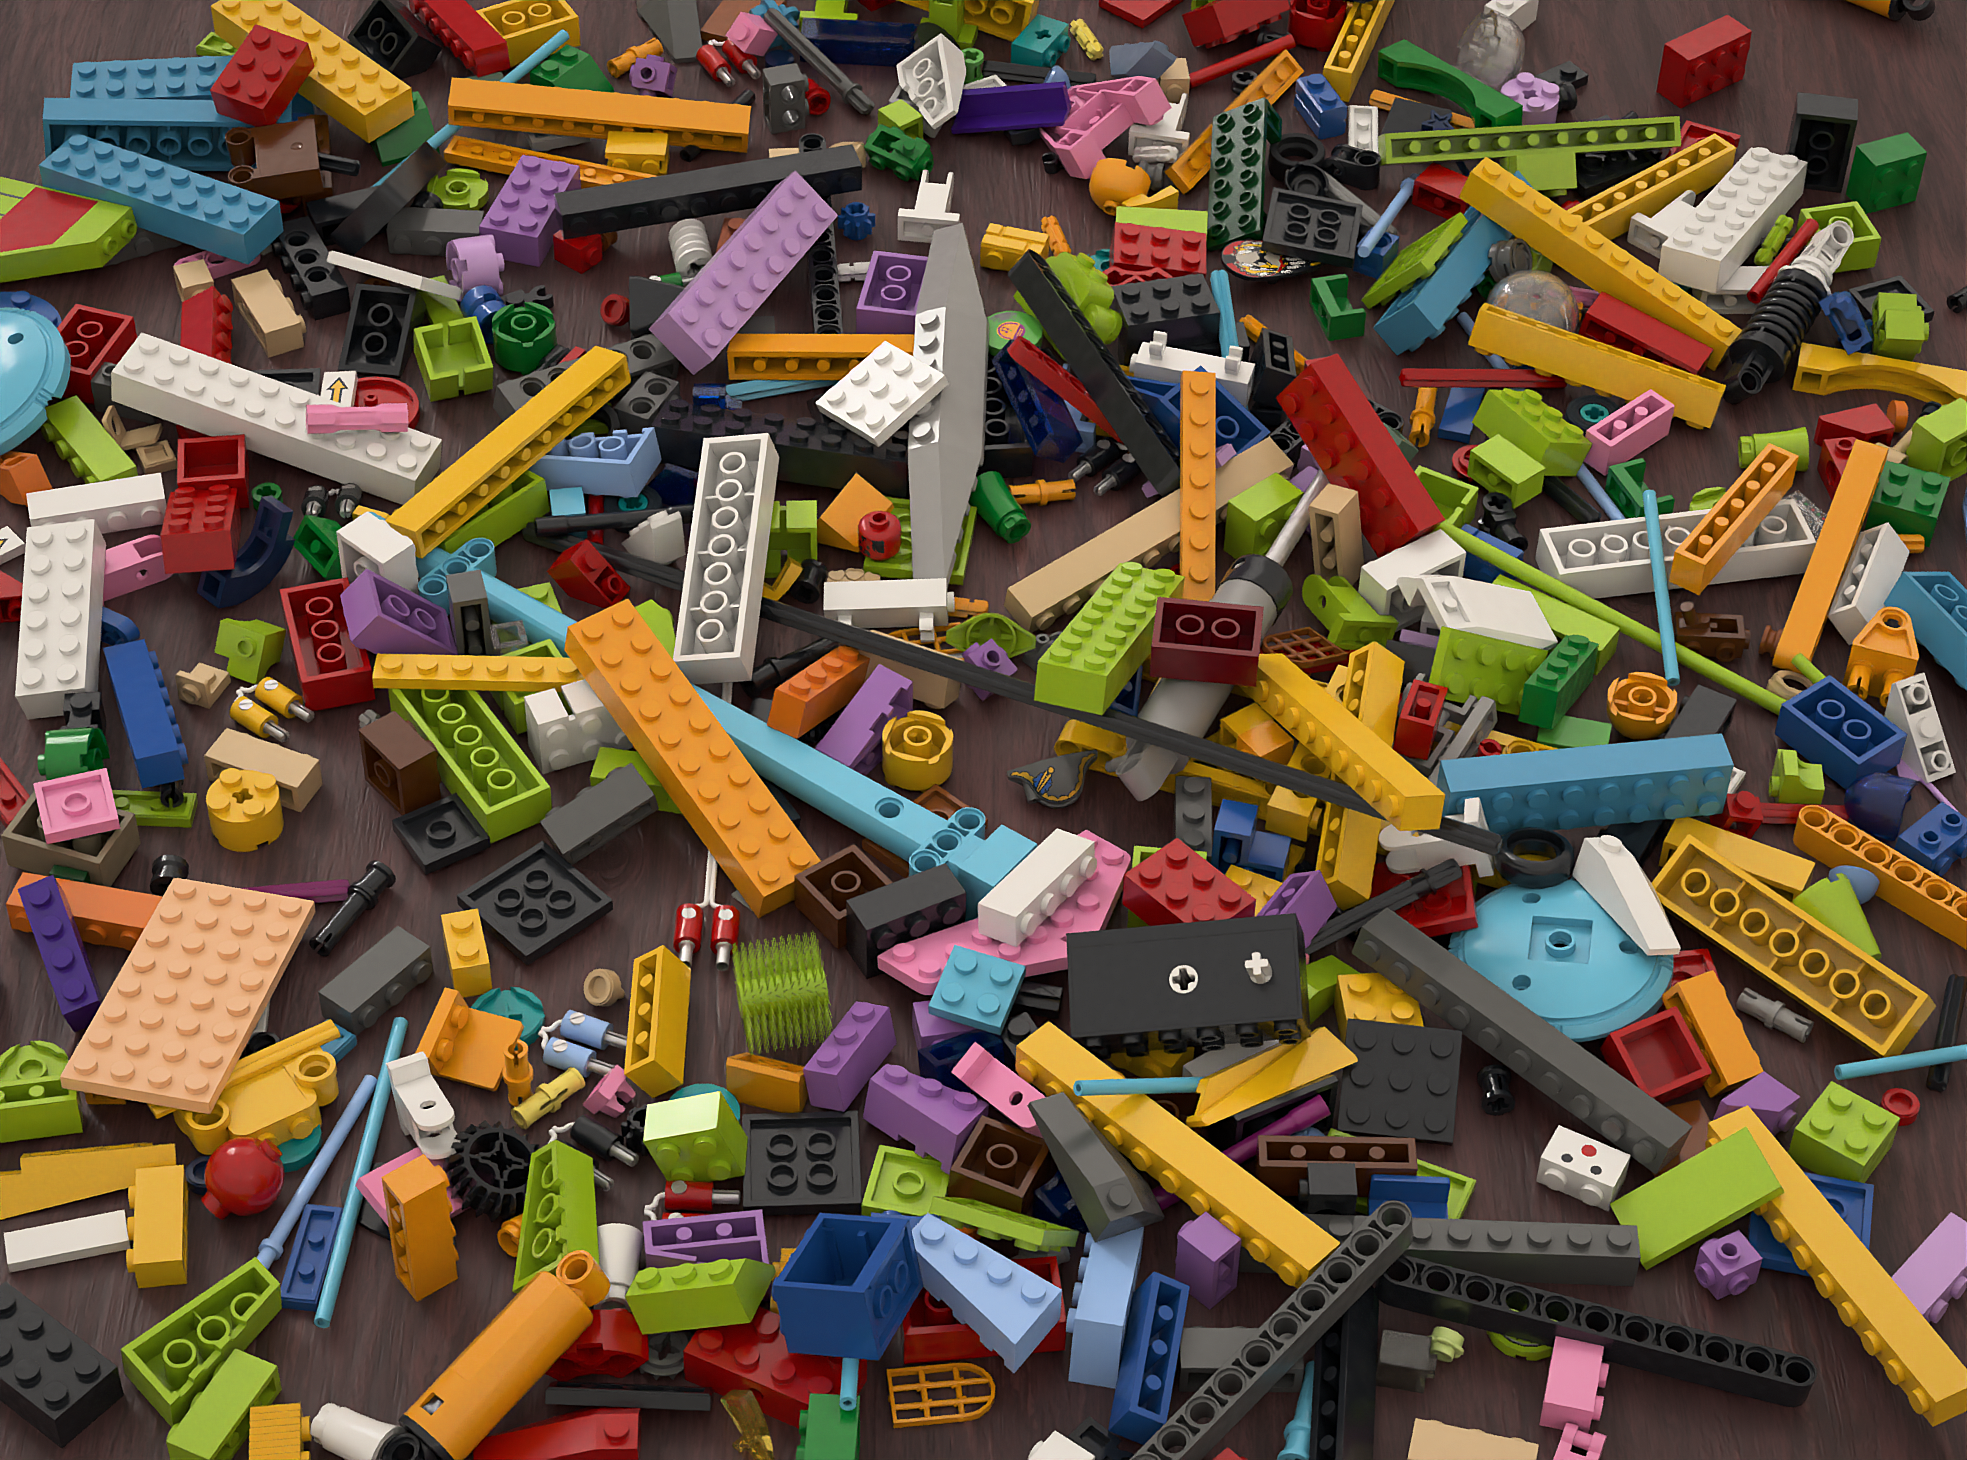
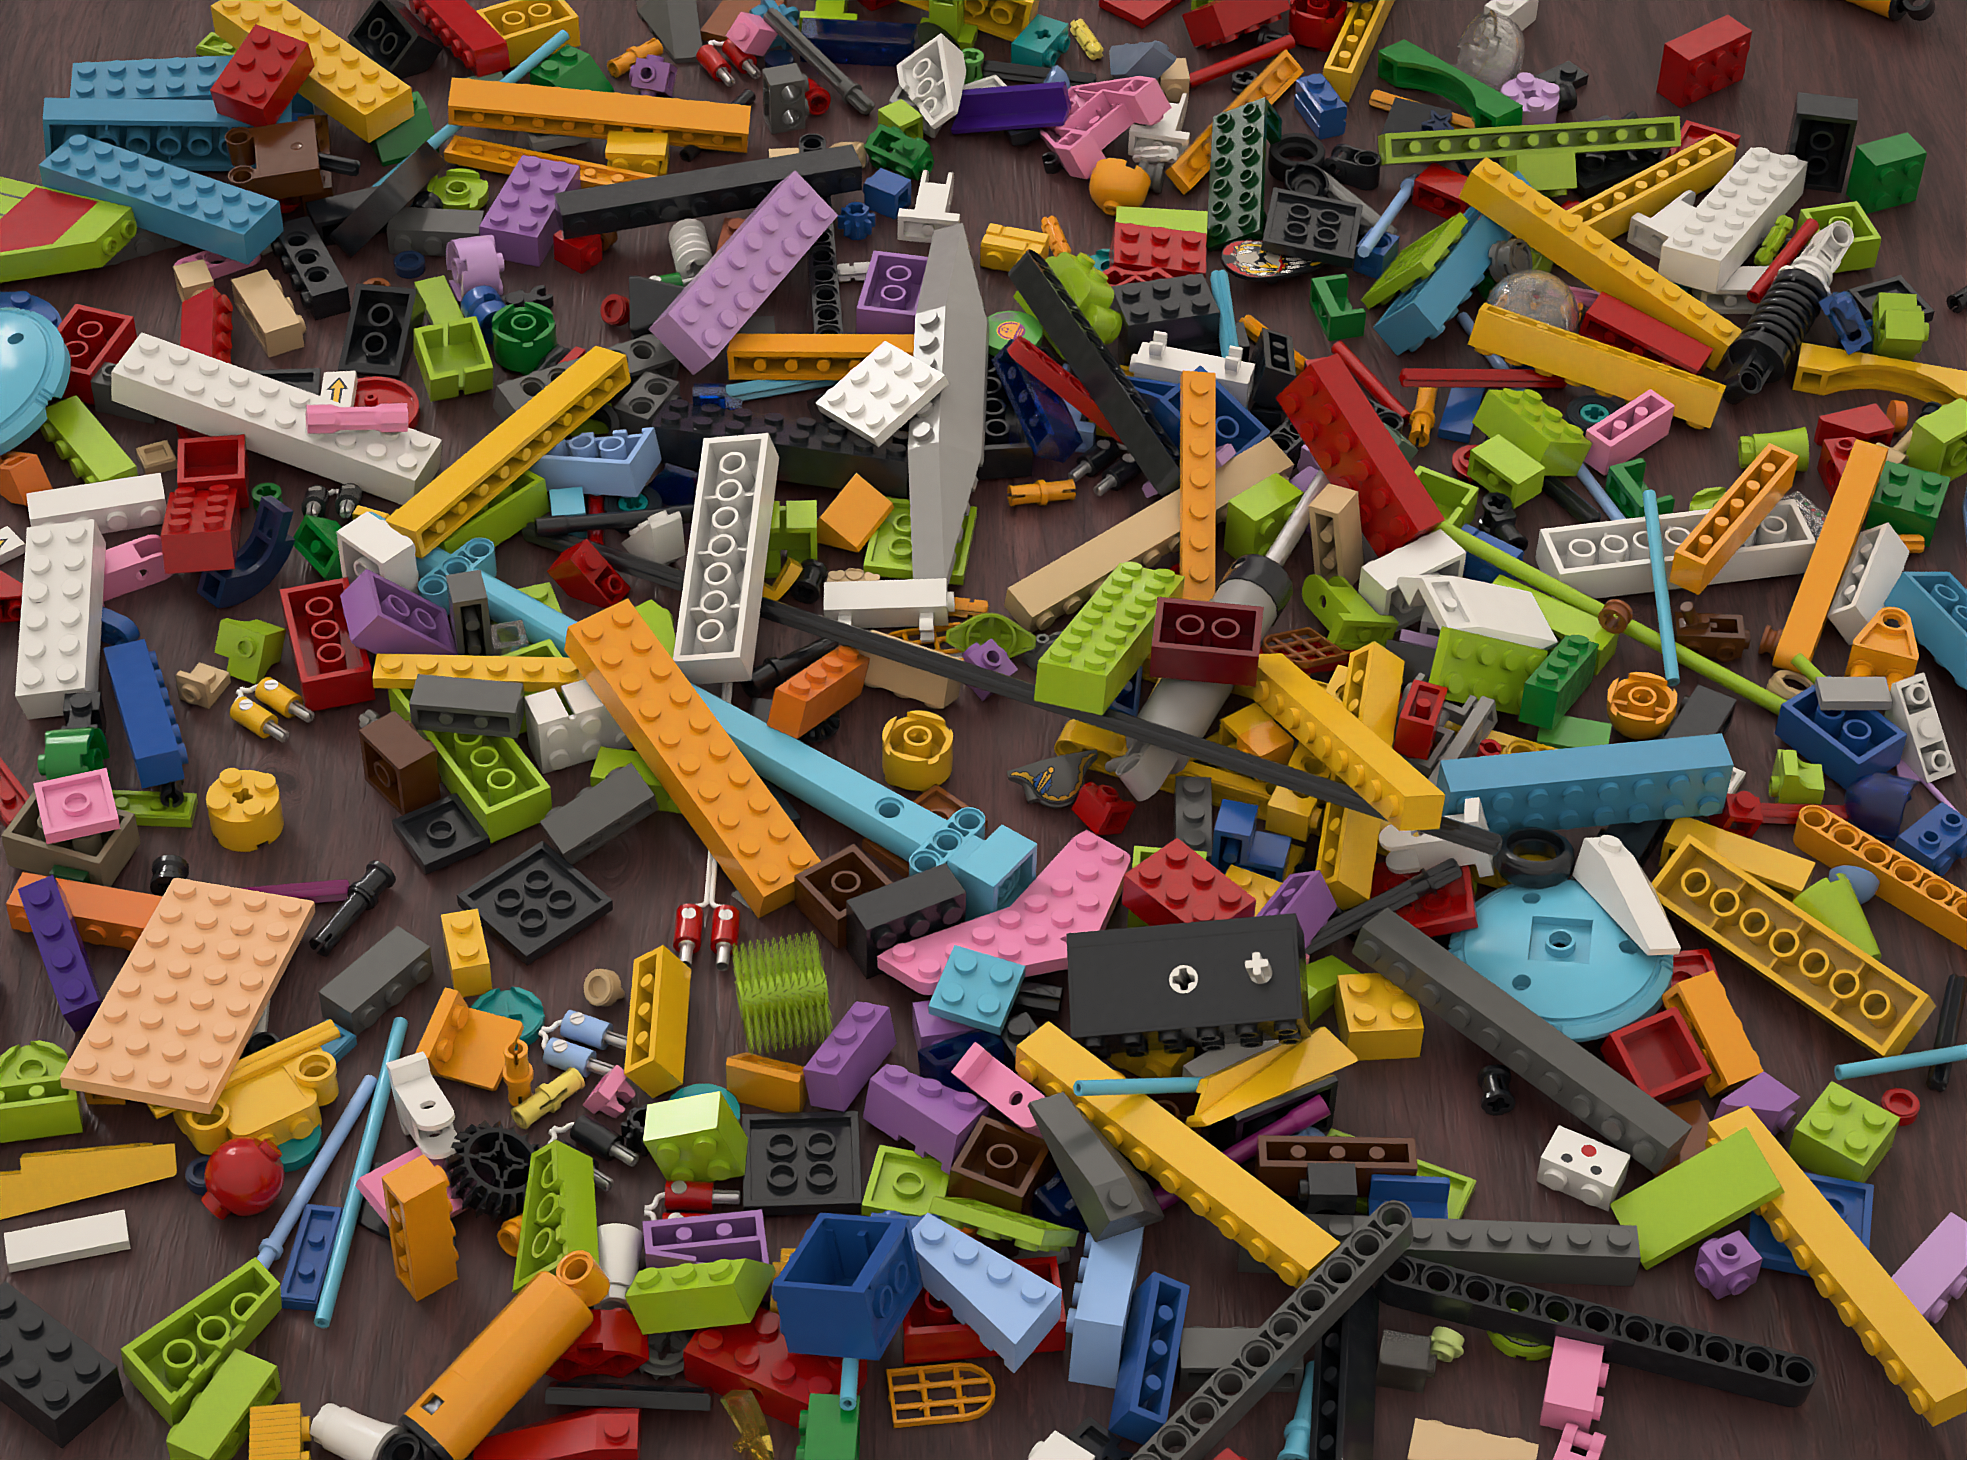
(133, 438): tan bracket -> none
(158, 1226): yellow brick -> none
(295, 773): tan brick -> none
(394, 275): white tile -> none
(409, 264): none -> dark blue tile
(467, 706): none -> dark grey brick
(858, 731): medium lavender wedge -> none
(879, 535): red head -> none
(887, 193): none -> blue brick
(999, 507): green plant -> none
(1036, 887): white brick -> none
(1102, 809): none -> red brick
(1164, 199): yellow slope -> none
(1207, 1259): medium lavender brick -> none
(1363, 127): white tile -> none
(1370, 381): none -> red piece
(1401, 1082): black plate -> none
(1613, 624): none -> dark orange bush
(1774, 1015): light grey pin -> none
(1853, 693): none -> light grey tile

